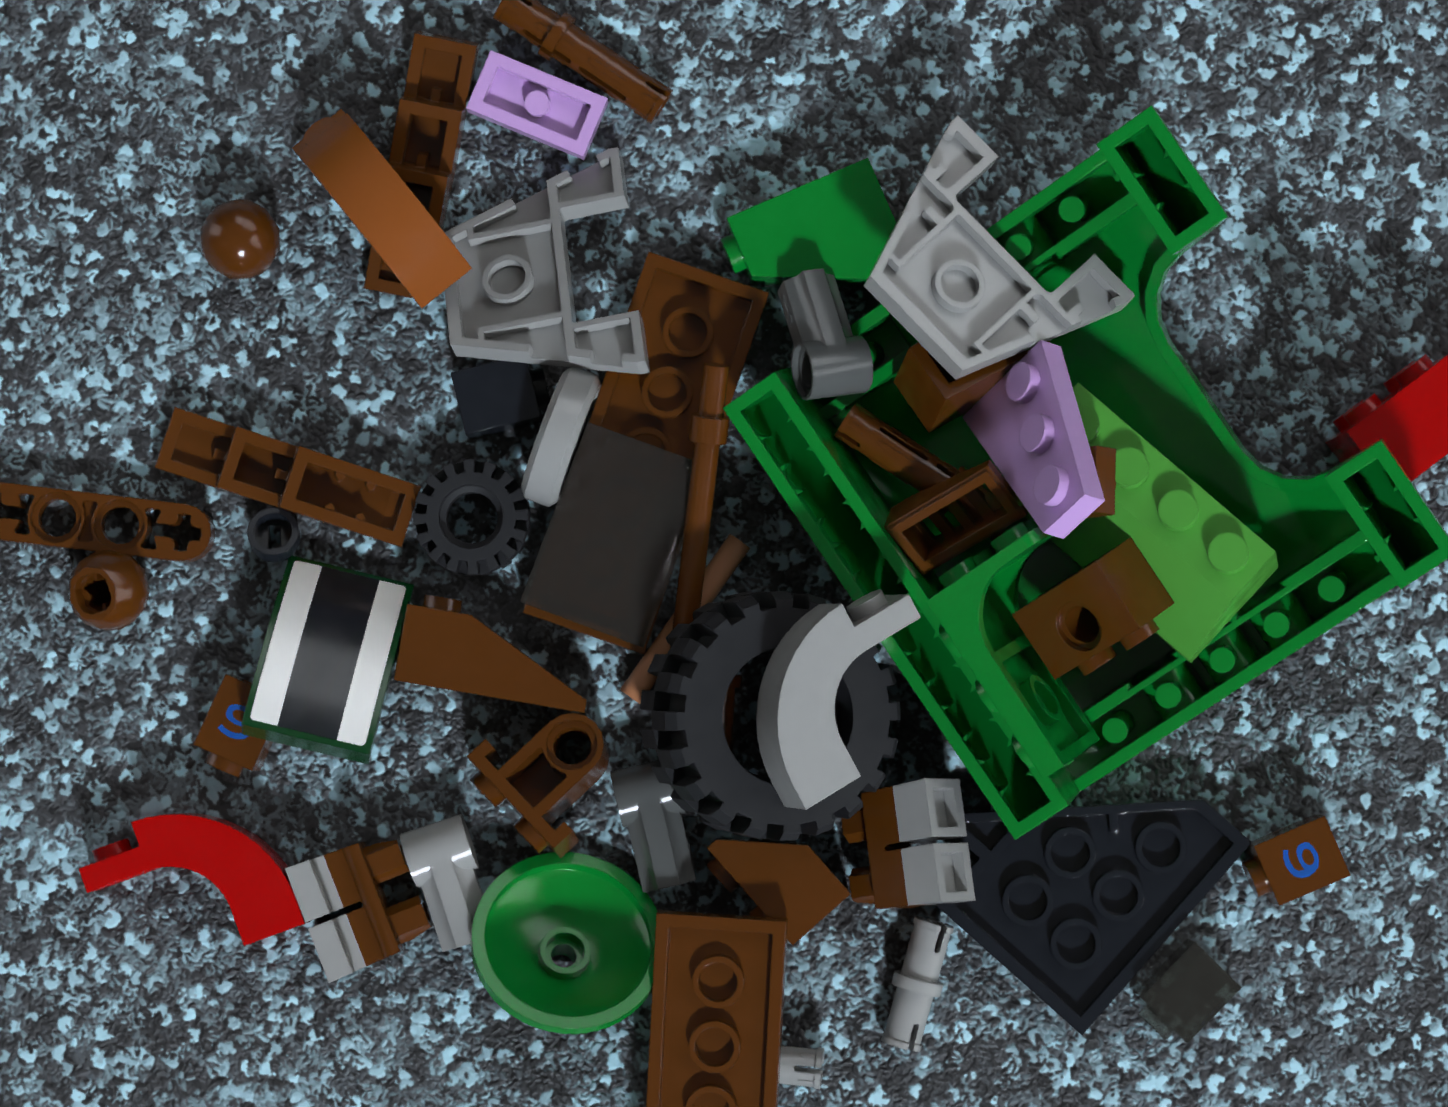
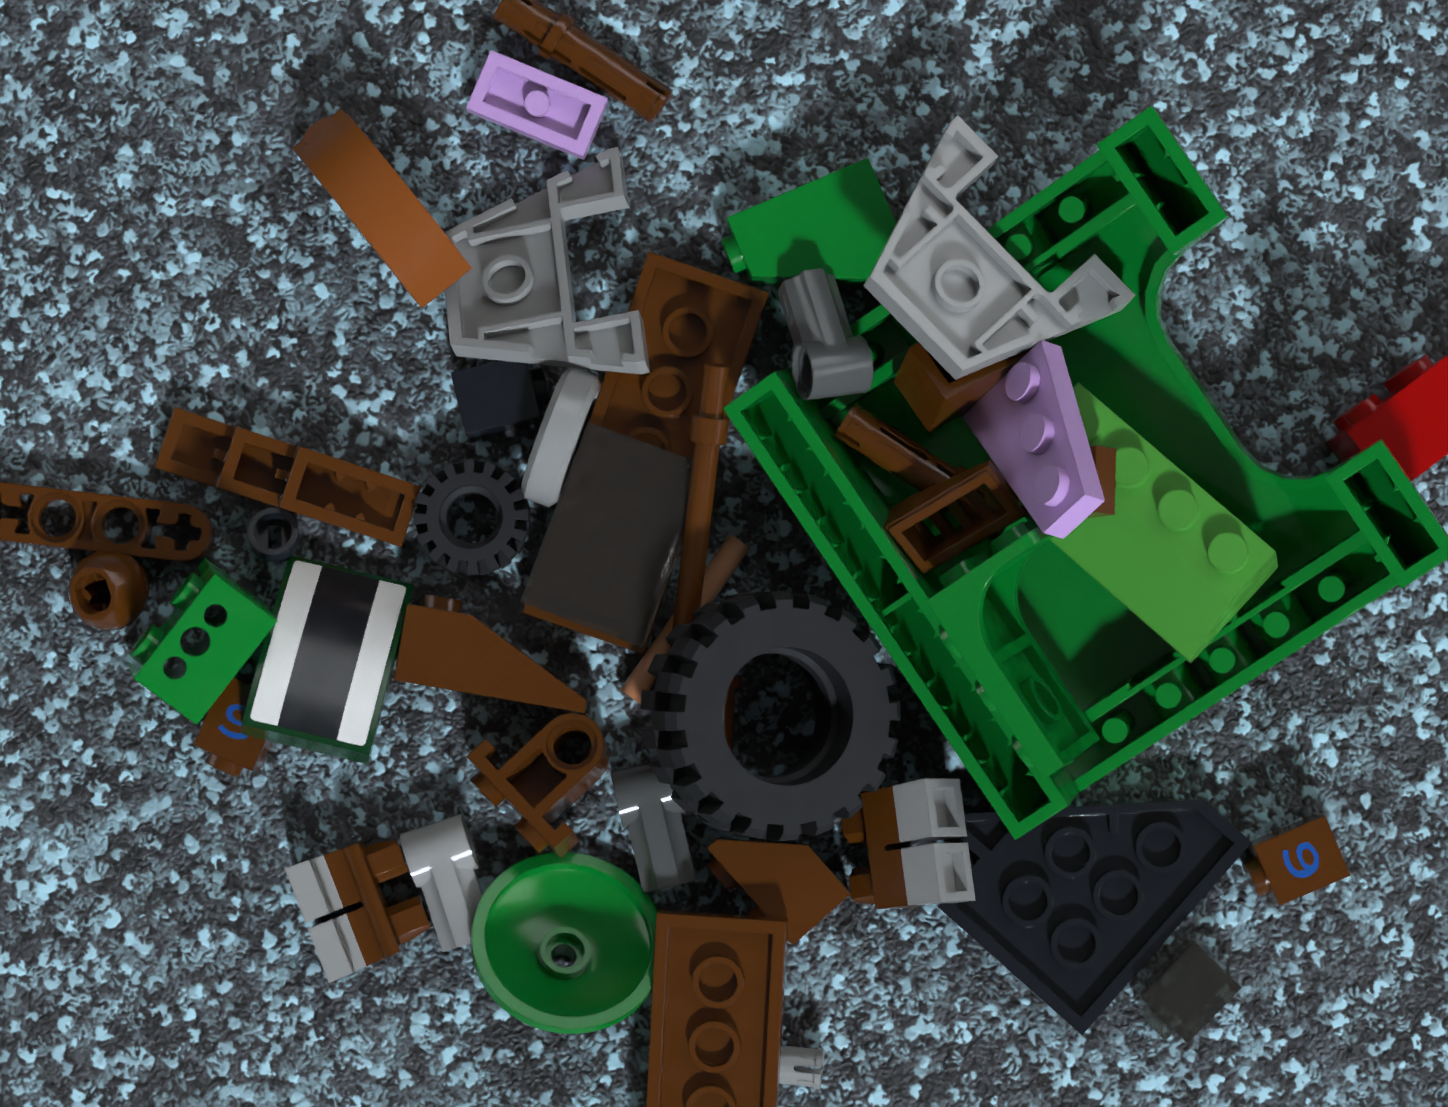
(220, 655): none -> green piece
(220, 850): red arch -> none
(239, 239): reddish brown piece -> none
(428, 132): reddish brown slope -> none
(800, 689): light grey arch -> none
(917, 984): light grey pin -> none
(1093, 610): reddish brown brick -> none

